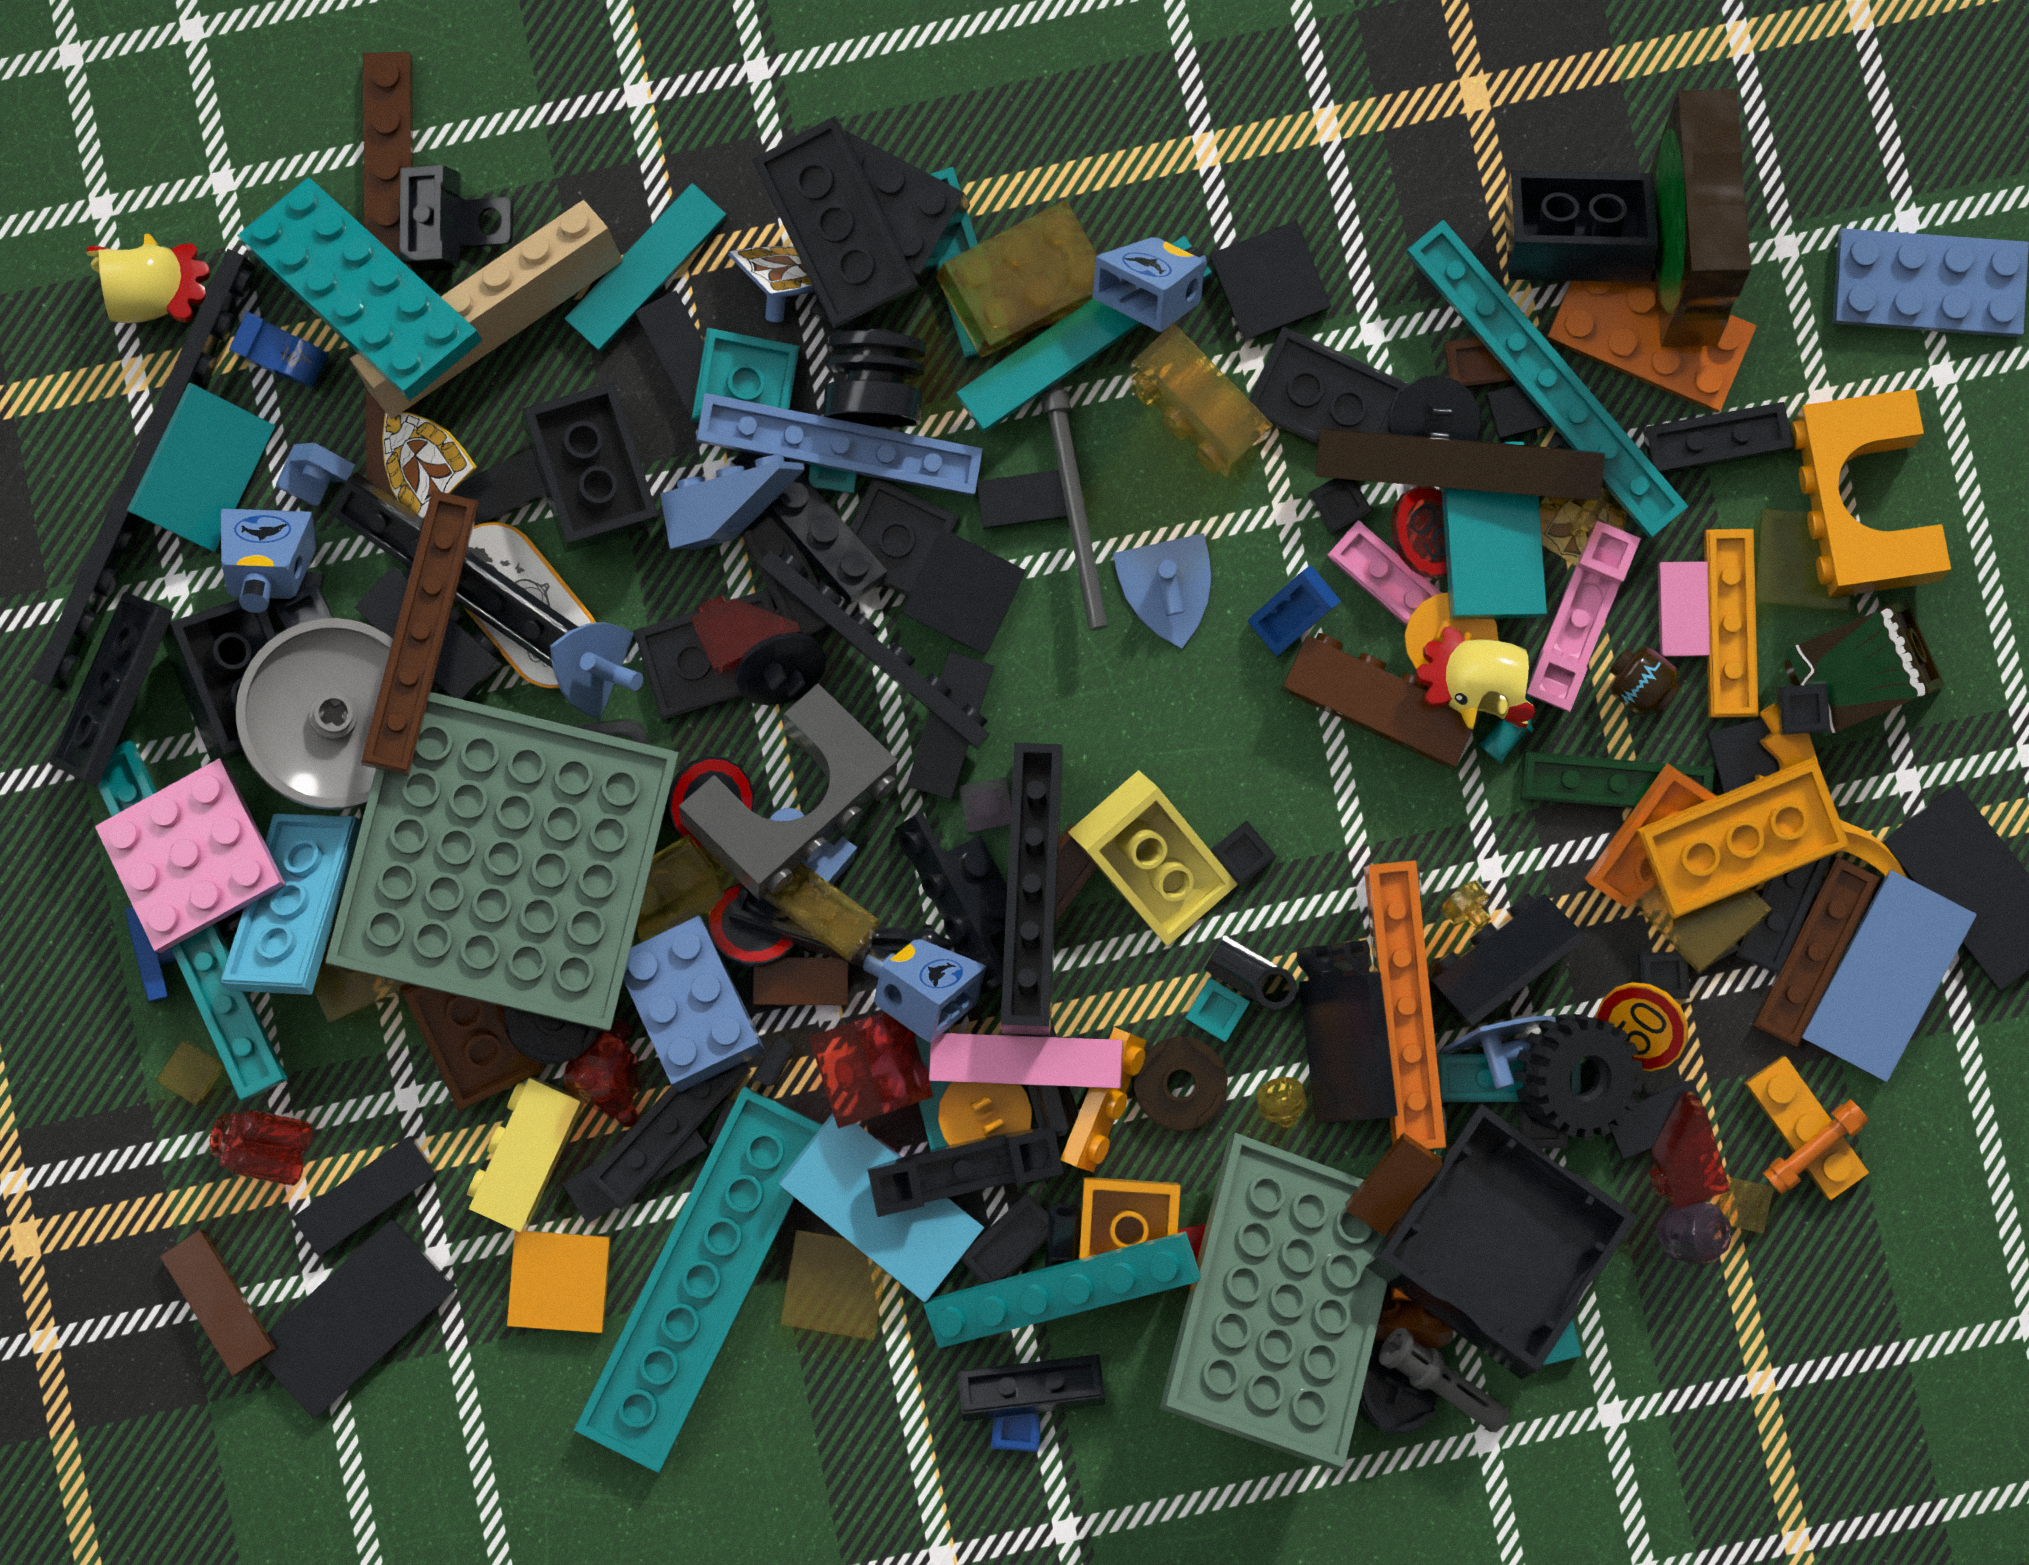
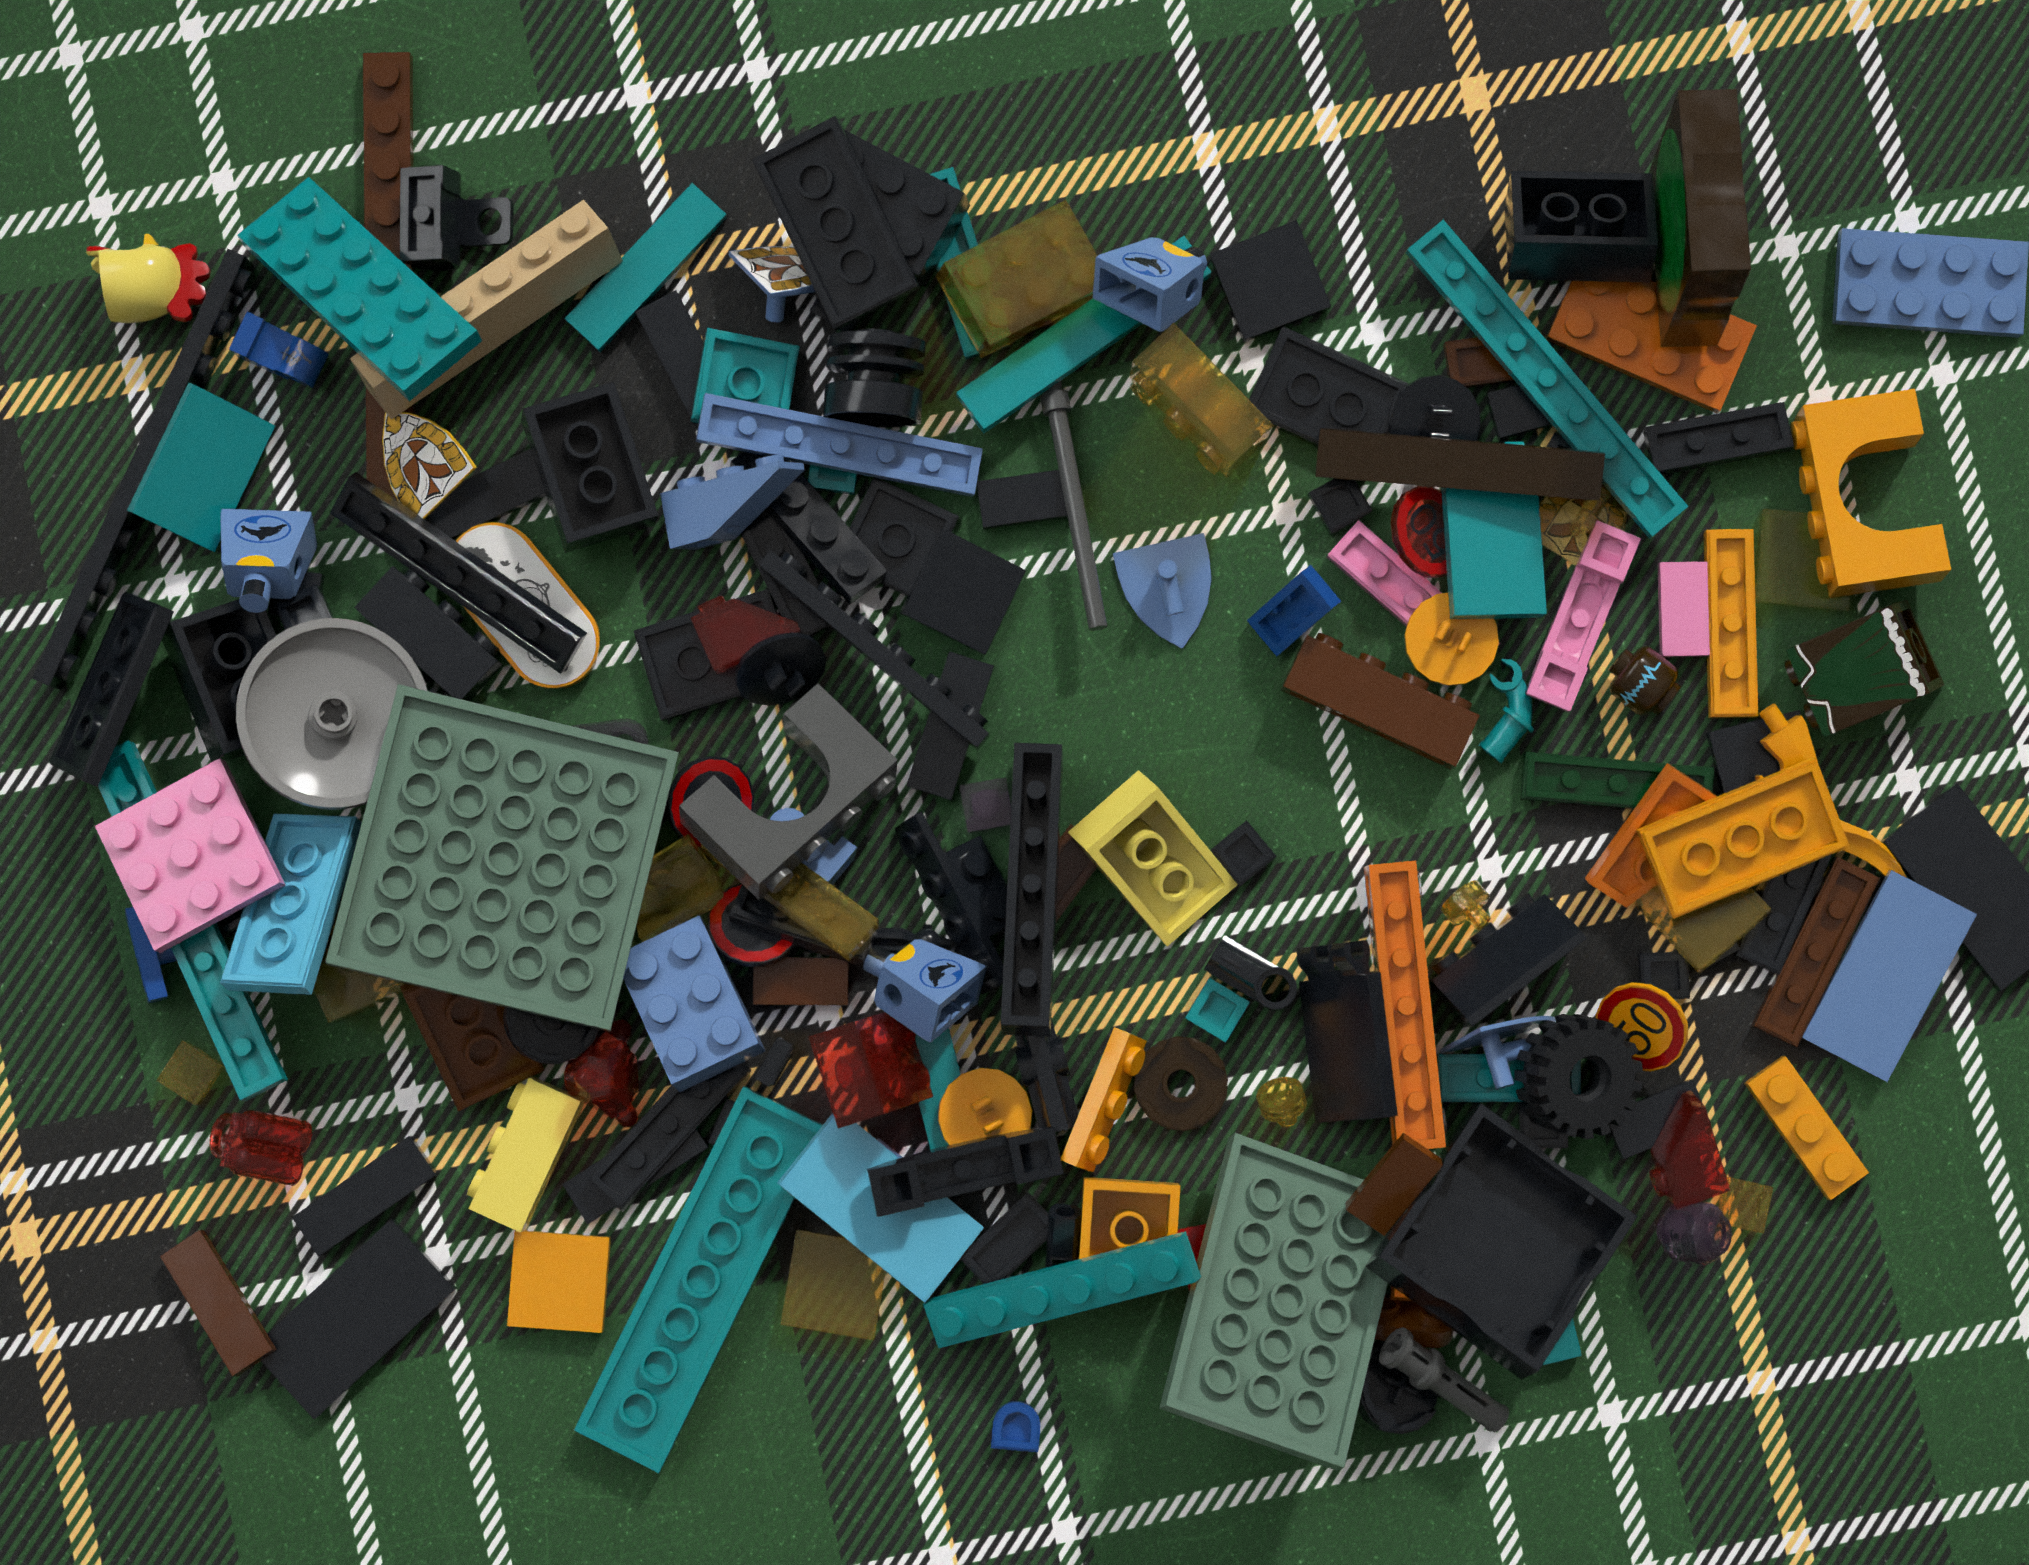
(310, 471): medium blue bracket -> none
(420, 633): reddish brown tile -> none
(590, 663): medium blue shield -> none
(1026, 1060): bright pink tile -> none
(1031, 1387): black tile -> none
(1476, 677): light yellow piece -> none
(1784, 1174): orange bar -> none
(1803, 709): black tile -> none

